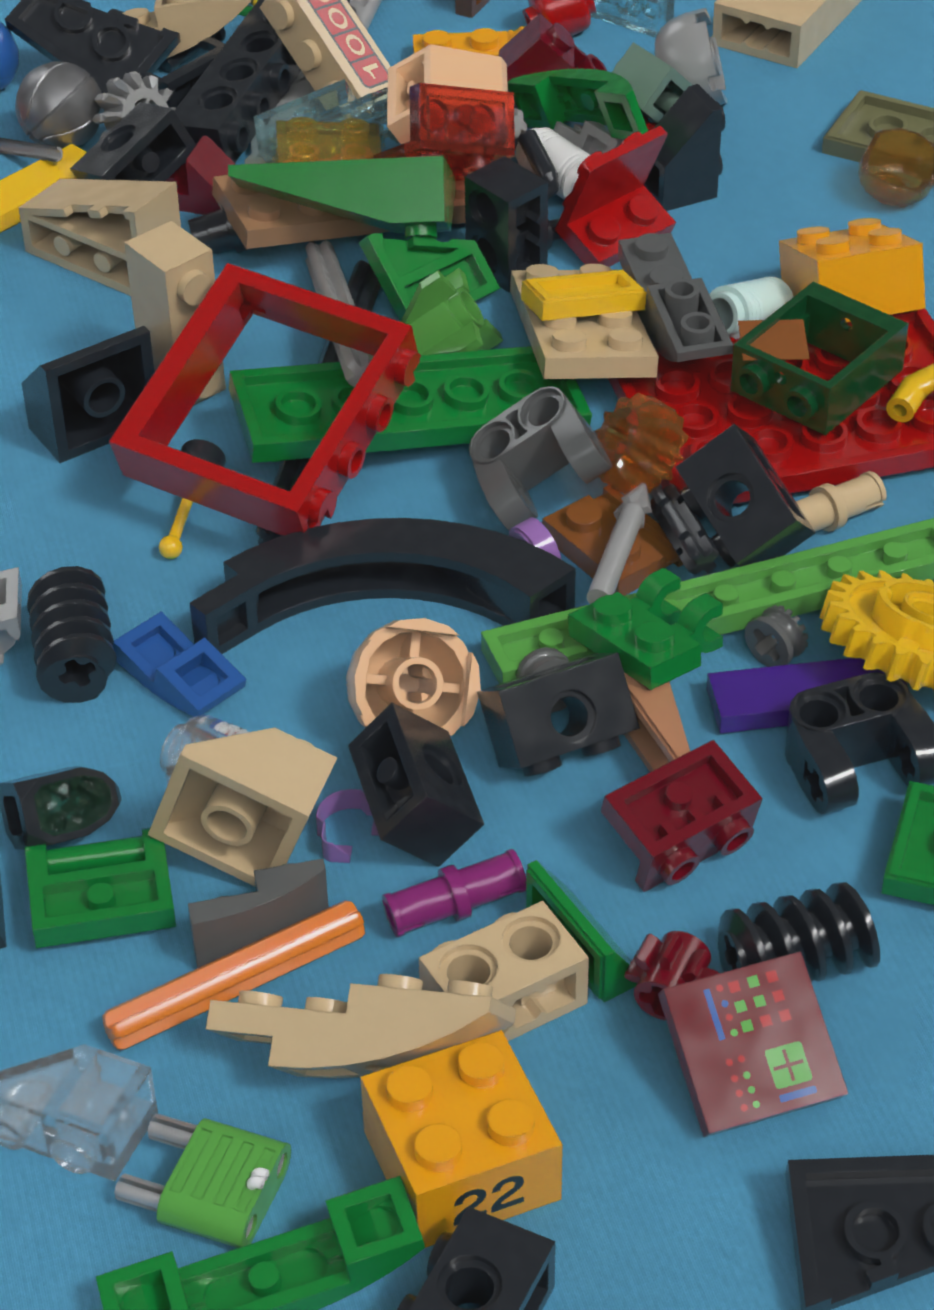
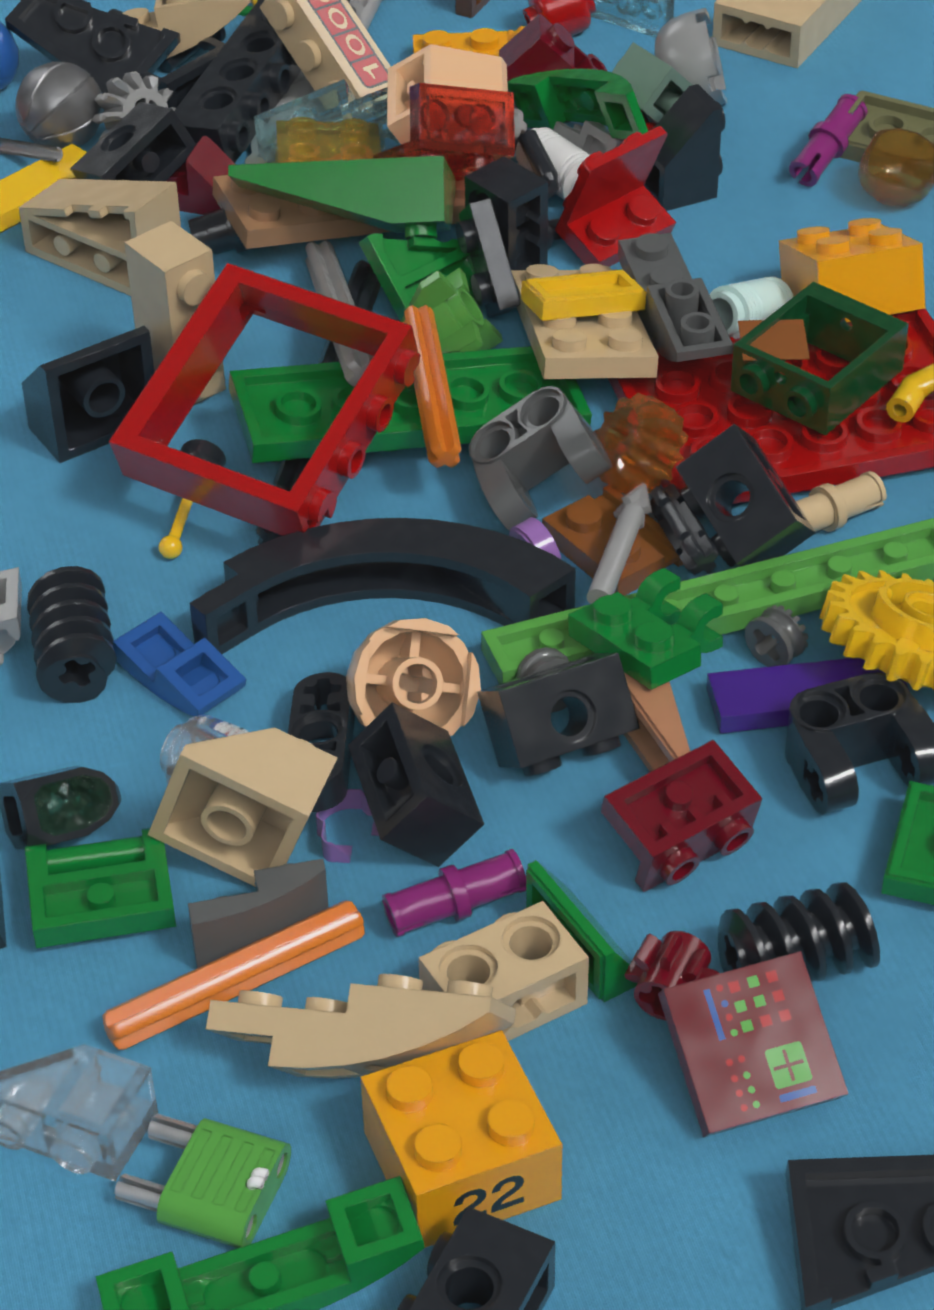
(337, 722): none -> black beam
(433, 390): none -> orange axle
(493, 279): none -> black plate
(828, 140): none -> magenta pin

